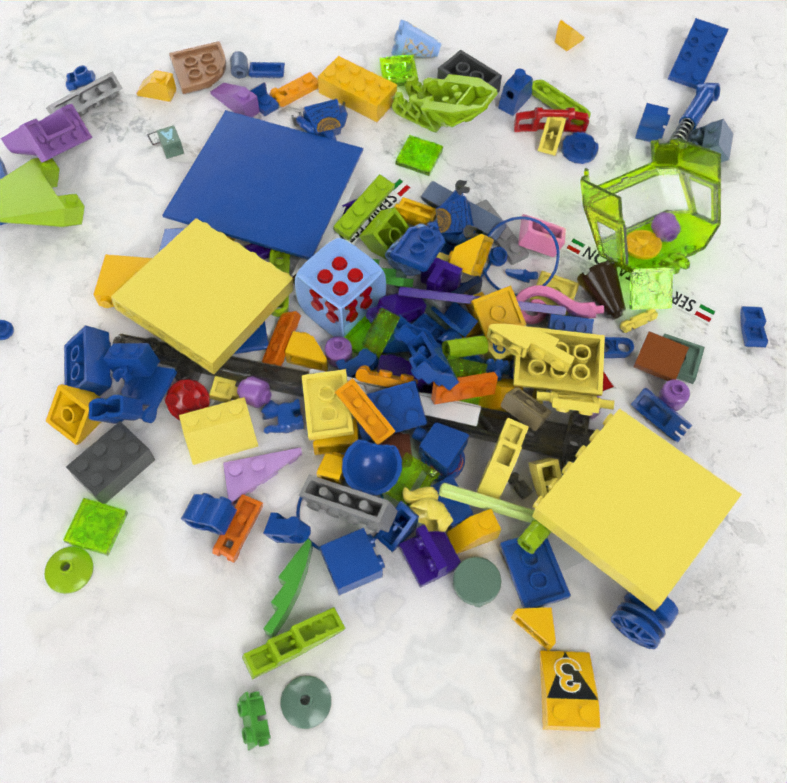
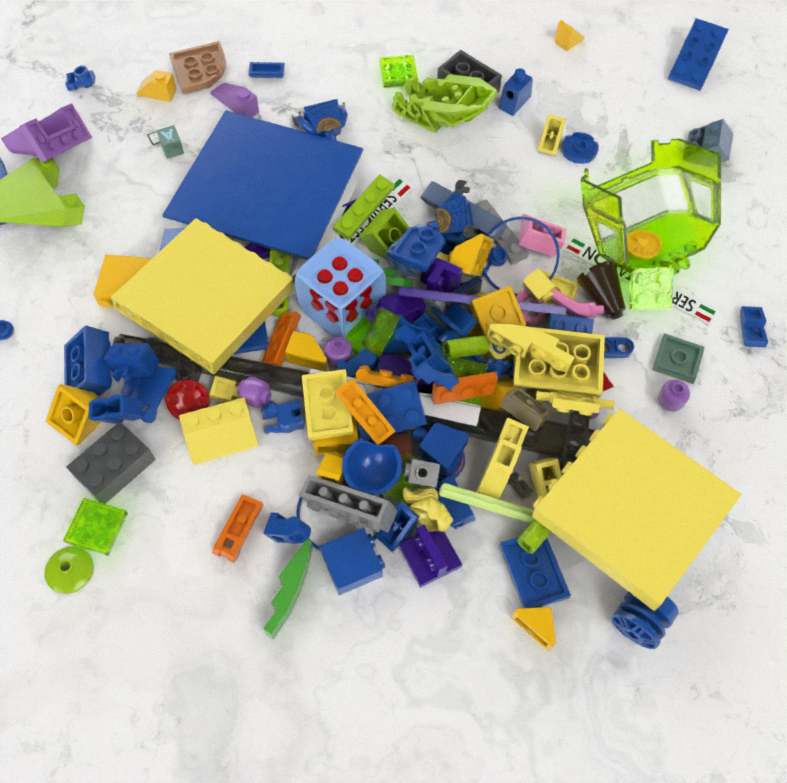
(89, 95): light grey brick -> none
(209, 513): blue brick -> none
(239, 64): sand blue brick -> none
(248, 473): lavender wing -> none
(254, 731): bright green hinge -> none
(265, 101): blue slope -> none
(293, 642): lime slope -> none
(295, 89): light orange plate -> none
(306, 715): sand green dish -> none
(358, 88): yellow brick -> none
(414, 42): light blue cone -> none
(415, 212): yellow bracket -> none
(419, 155): clear neon green tile -> none
(421, 472): none -> light grey brick
(474, 531): yellow slope -> none
(477, 581): sand green tile -> none
(522, 274): blue bar -> none
(539, 112): red bar -> none
(539, 286): none -> light yellow brick
(556, 99): lime plate -> none
(568, 691): yellow slope -> none
(638, 320): light yellow axle -> none
(652, 123): blue brick -> none
(660, 414): blue hinge -> none
(661, 357): dark orange tile -> none
(665, 226): medium lavender head -> none
(705, 95): blue piece -> none

